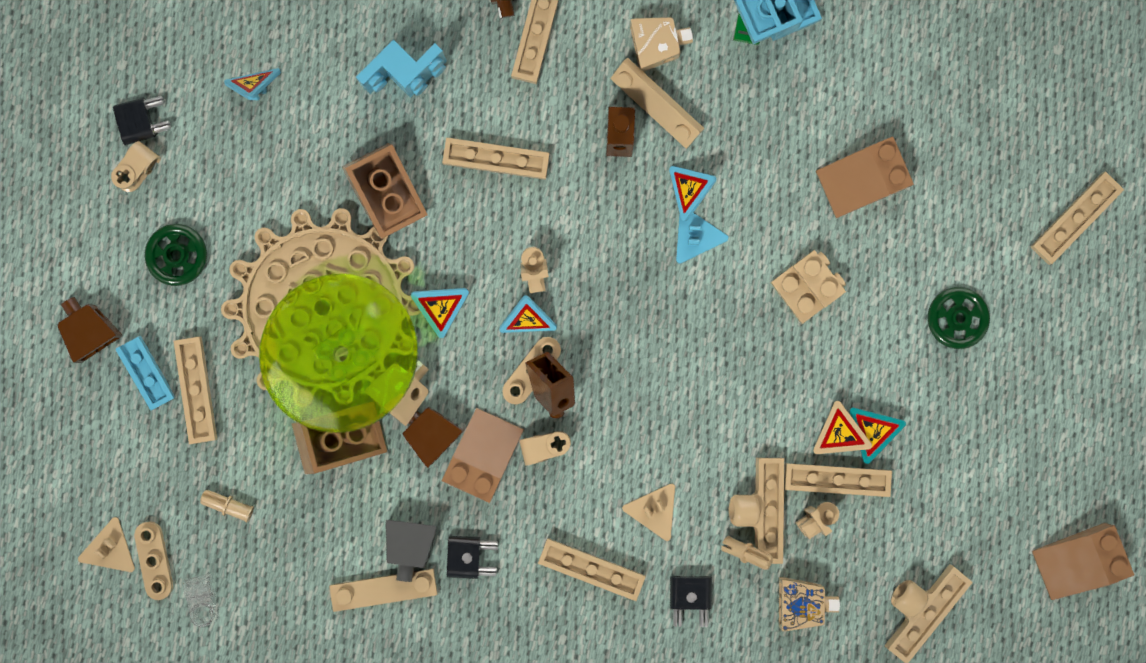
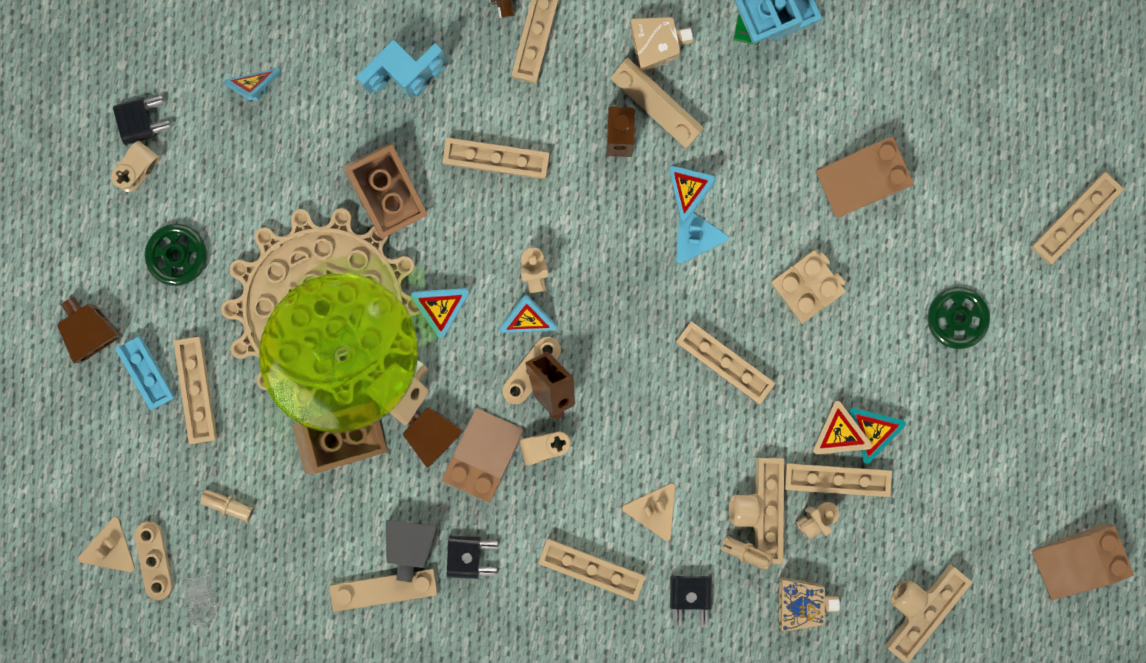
(725, 362): none -> tan plate

